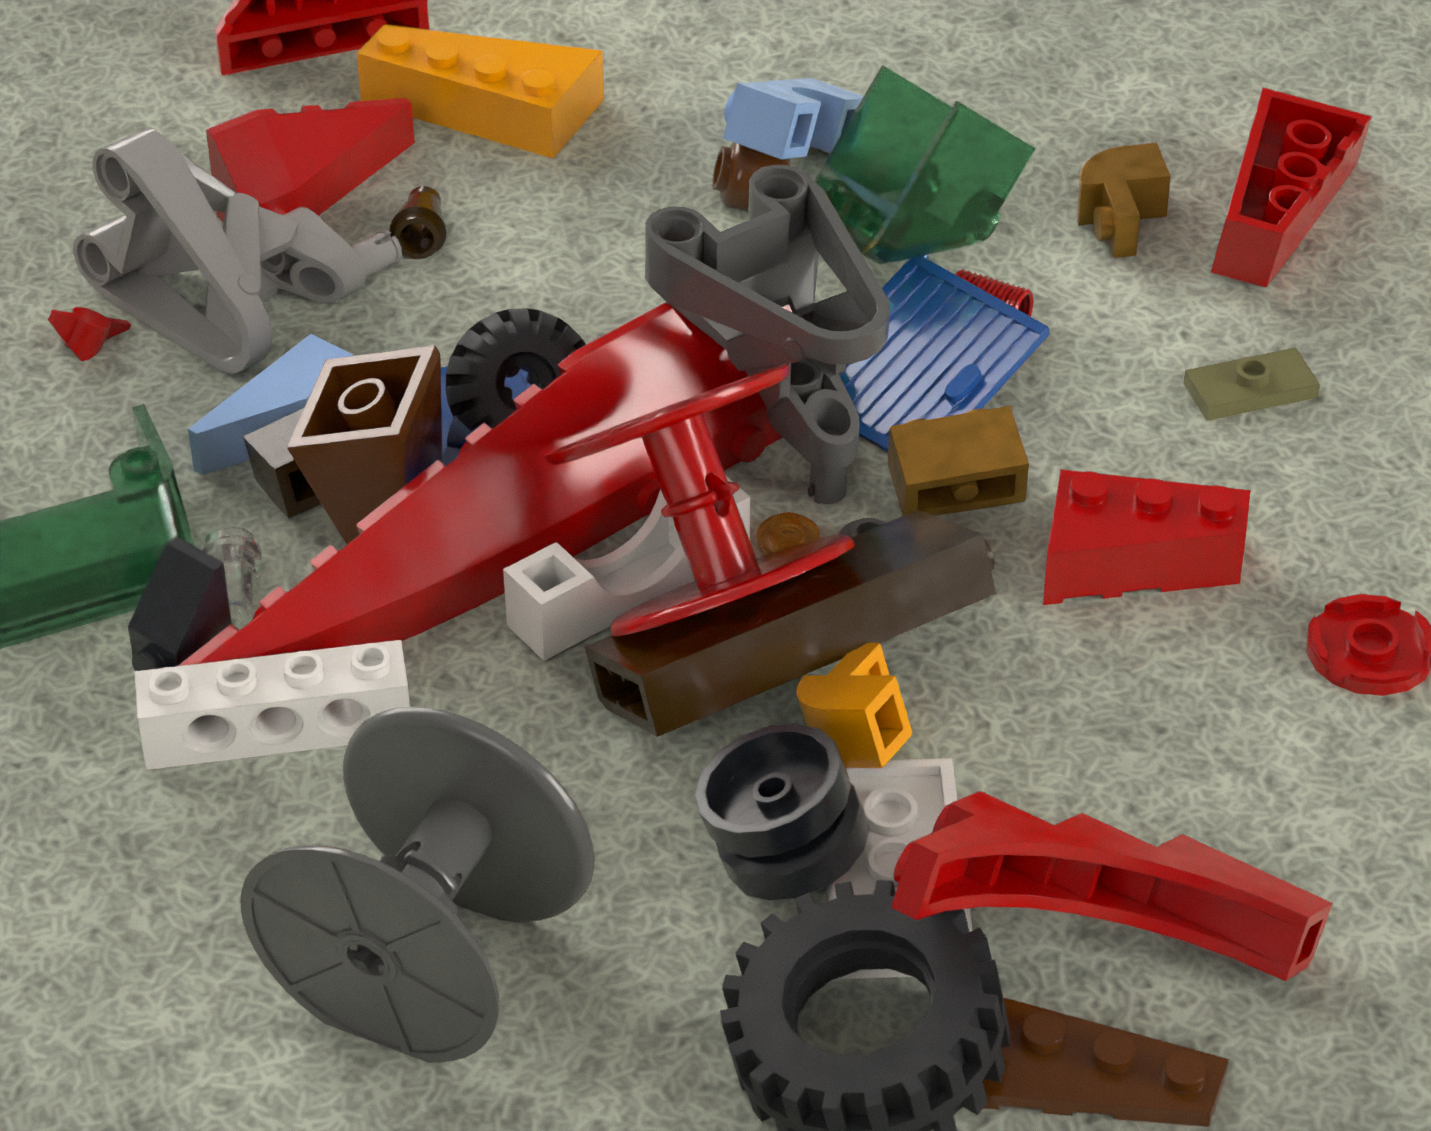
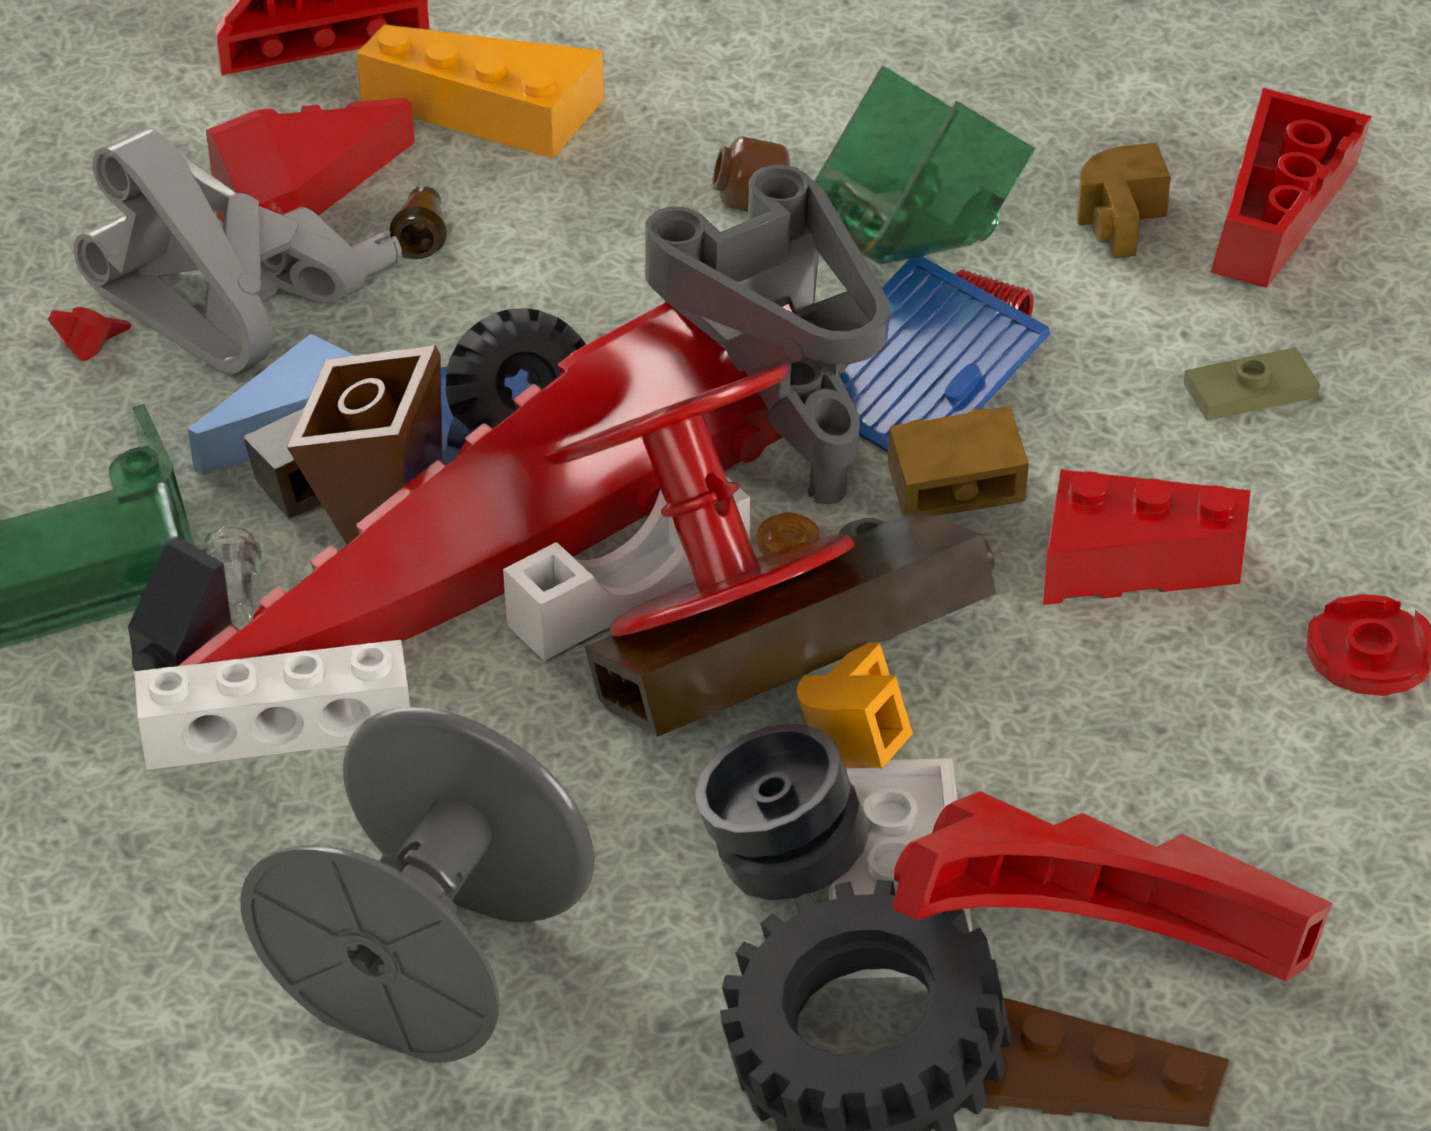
(788, 116): light blue arch -> none

